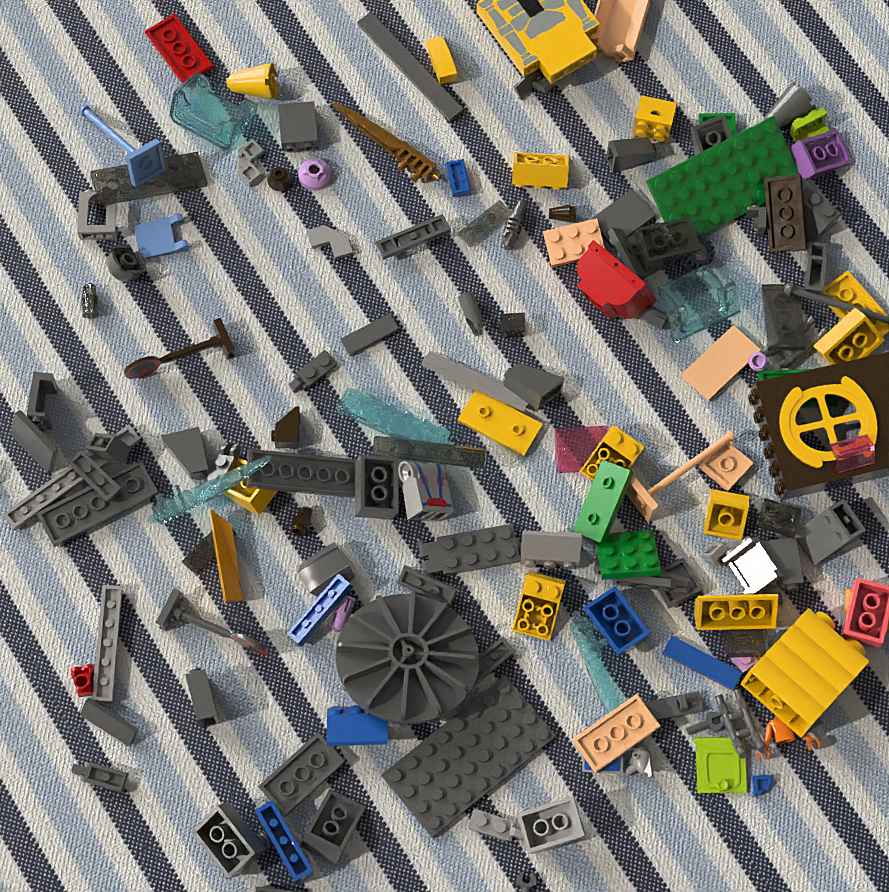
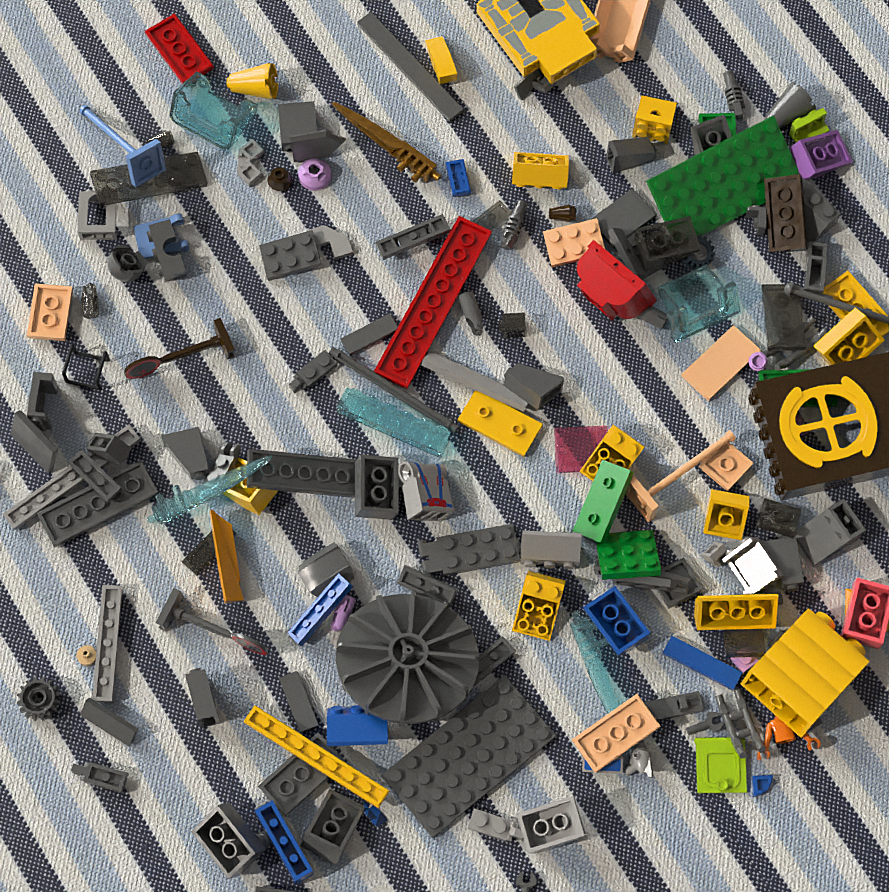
(34, 689): none -> dark grey gear
(50, 312): none -> light nougat plate
(83, 679): red plate -> none
(86, 655): none -> tan tile
(105, 357): none -> black piece
(165, 137): none -> clear smoke cone
(170, 266): none -> dark grey arch
(287, 430): dark brown slope -> none
(290, 255): none -> dark grey plate
(298, 702): none -> dark grey tile
(301, 522): dark brown cone -> none
(314, 144): none -> dark grey tile
(316, 756): none -> yellow tile
(374, 814): none -> sticker
(393, 390): none -> dark grey piece
(430, 452): clear smoke tile -> none
(433, 302): none -> red plate
(733, 95): none -> dark grey hinge
(853, 453): clear pink panel -> none

